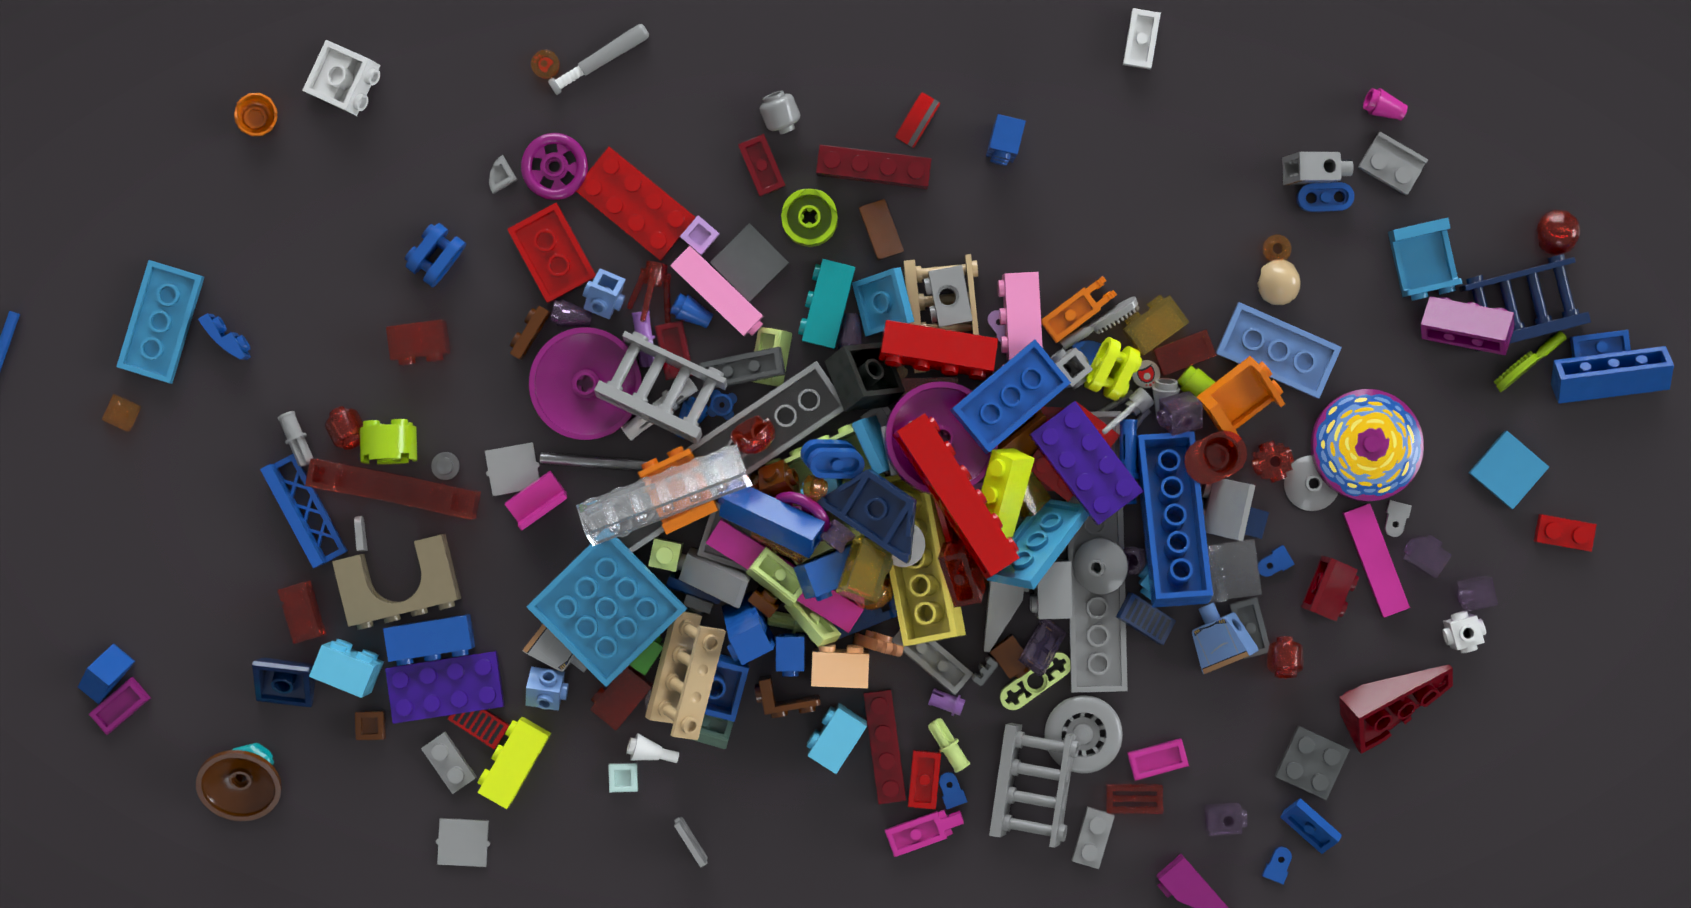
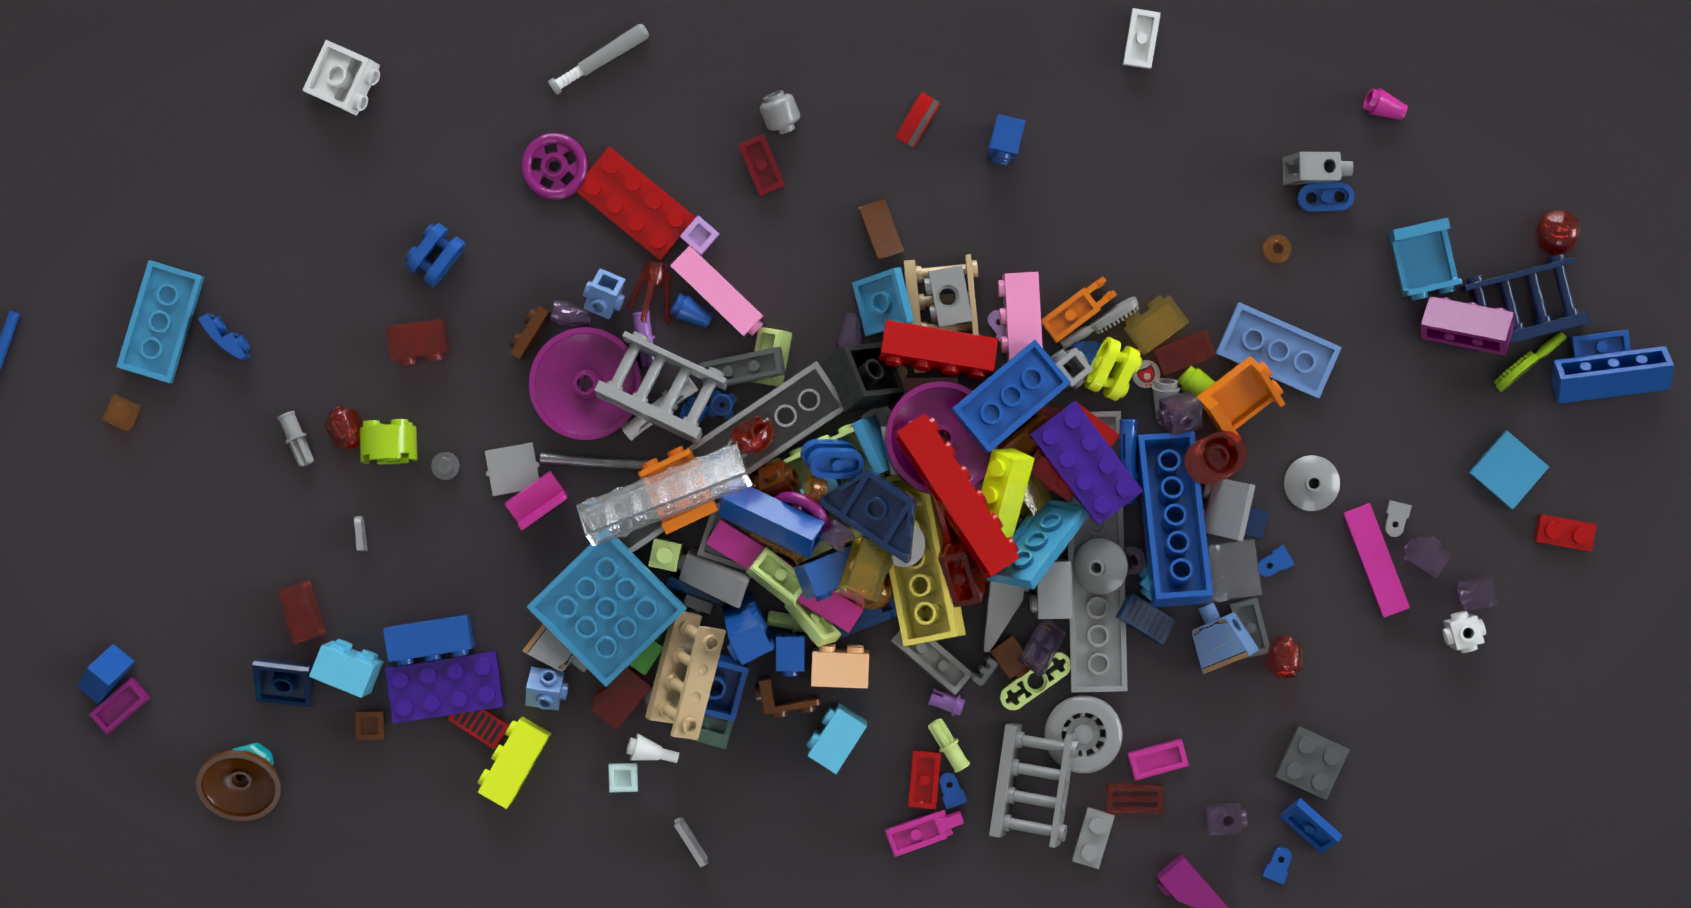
(255, 114): orange hair -> none
(295, 516): blue fence -> none
(364, 604): dark tan arch -> none
(393, 488): clear red arch -> none
(449, 762): light grey plate -> none
(463, 842): light grey piece -> none
(501, 175): light grey tile -> none
(545, 64): clear orange tile -> none
(552, 252): red plate -> none
(673, 339): dark red tile -> none
(749, 262): dark grey tile -> none
(764, 601): reddish brown plate -> none
(810, 201): lime brick -> none
(827, 303): teal brick -> none
(873, 167): dark red brick -> none
(878, 642): nougat hinge -> none
(884, 746): dark red plate -> none
(1137, 403): light grey plant -> none
(1261, 461): clear red brick -> none
(1279, 282): tan hair -> none
(1330, 588): dark red slope -> none
(1367, 445): dish -> none
(1381, 705): dark red wedge -> none
(1392, 163): light grey plate -> none

